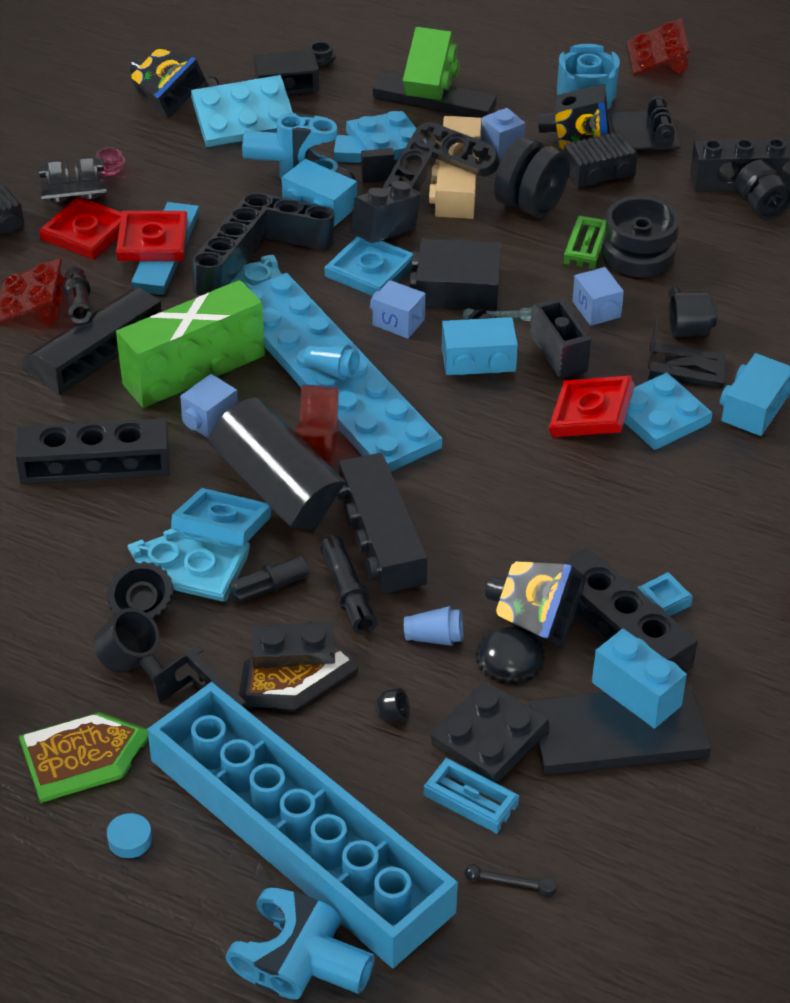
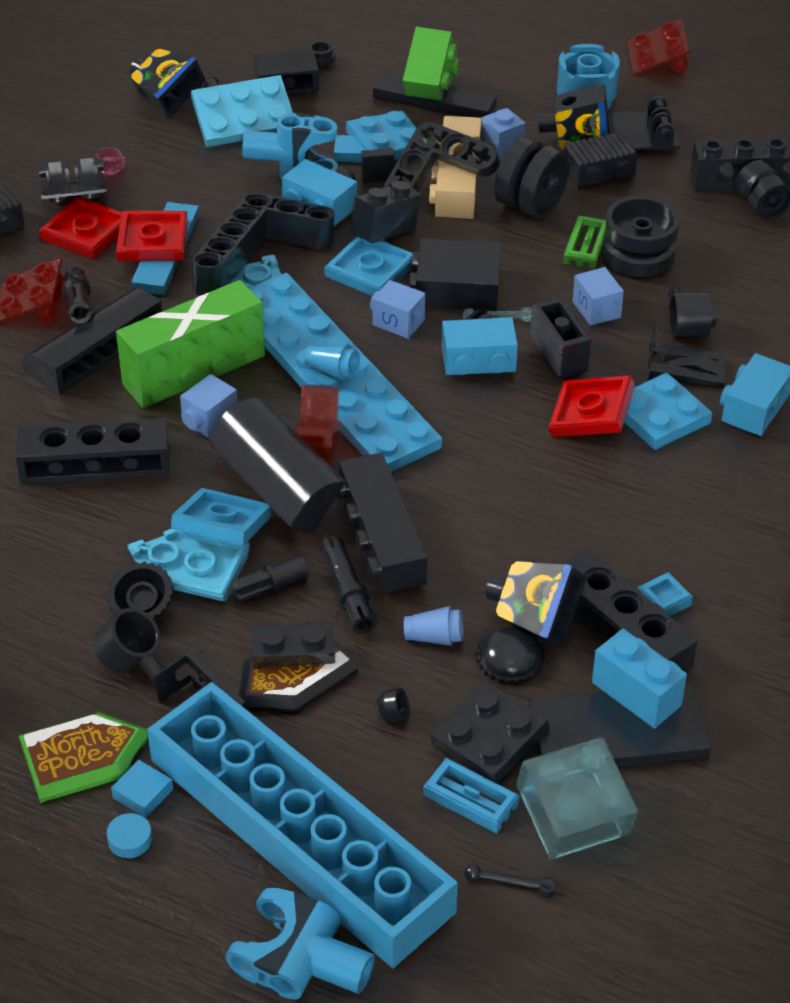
(142, 788): none -> dark azure tile
(576, 798): none -> clear light blue brick

